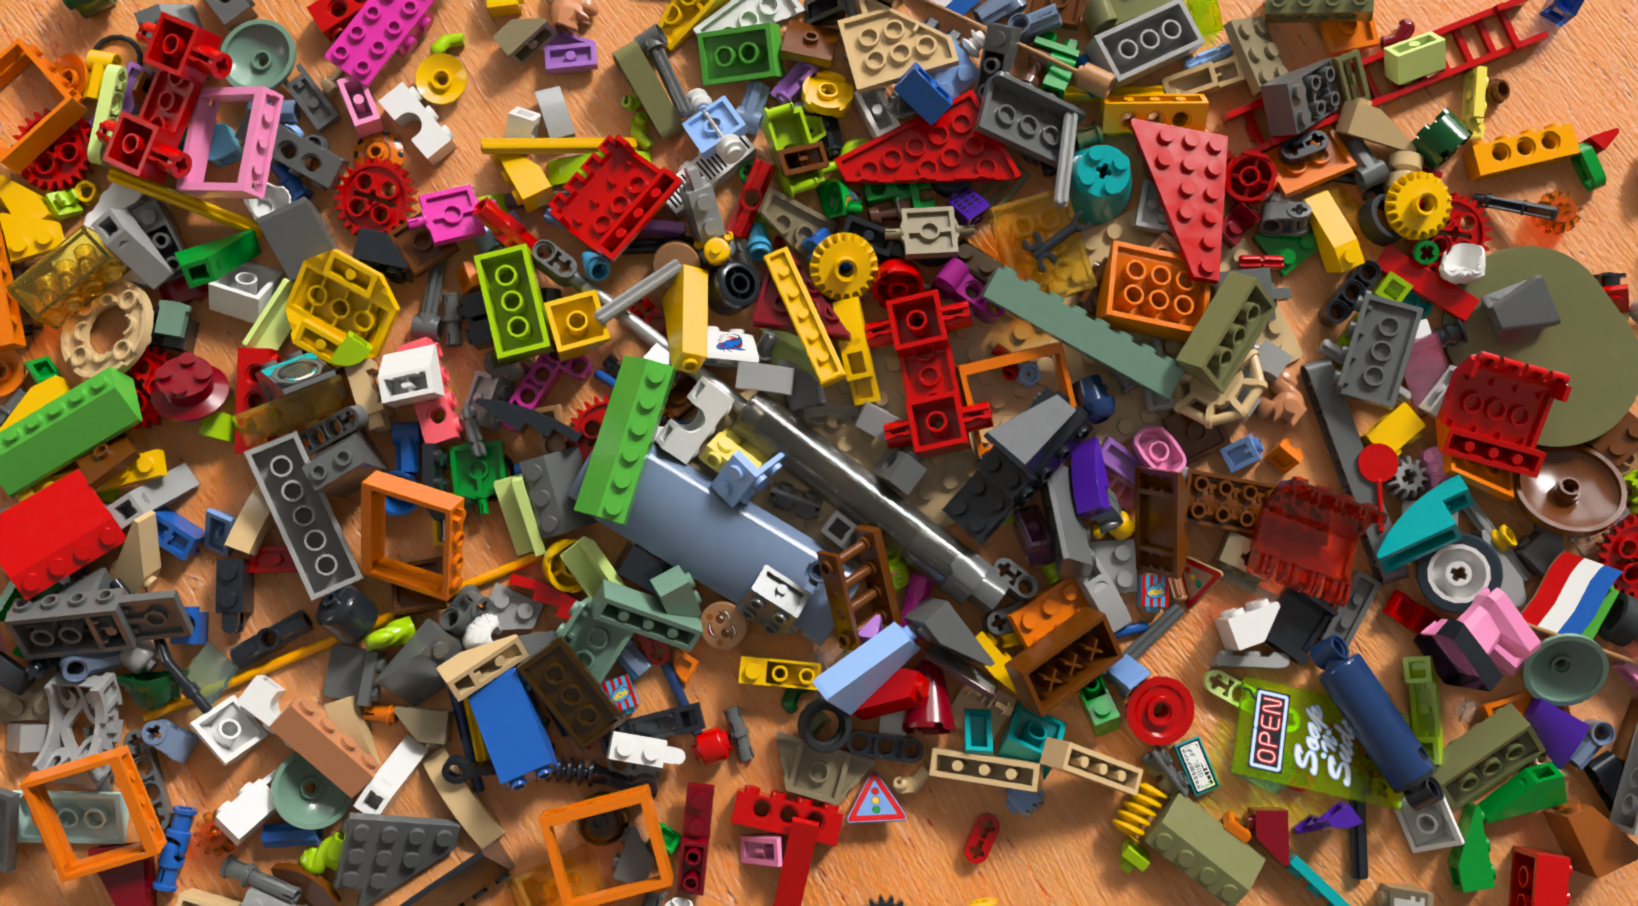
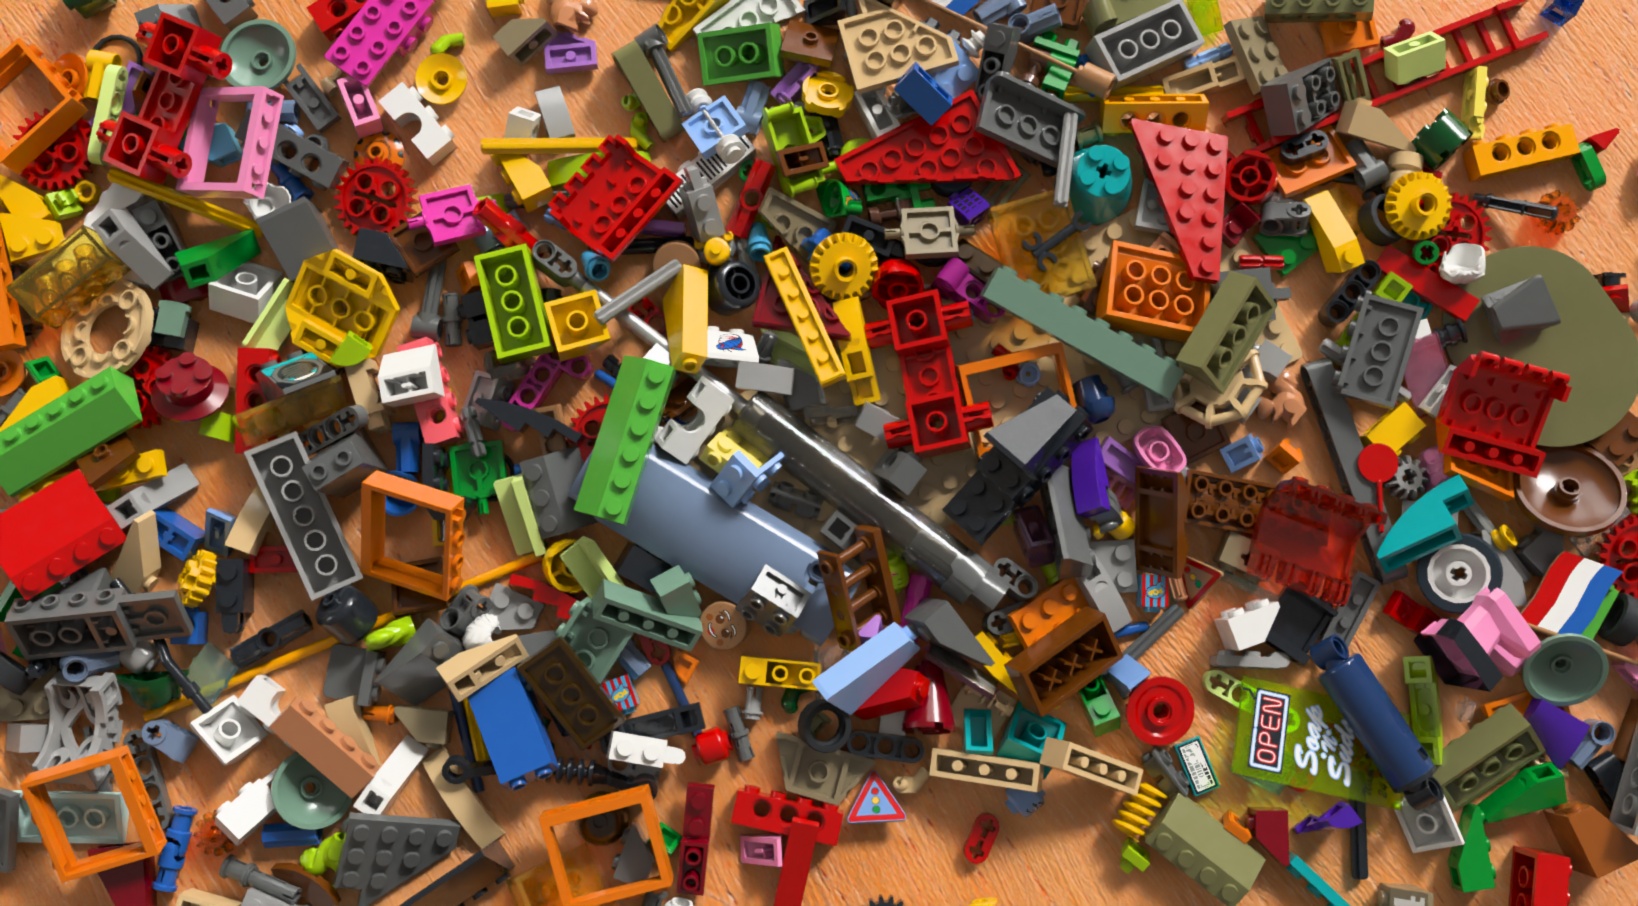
(197, 578): none -> yellow gear
(753, 705): none -> light grey pin

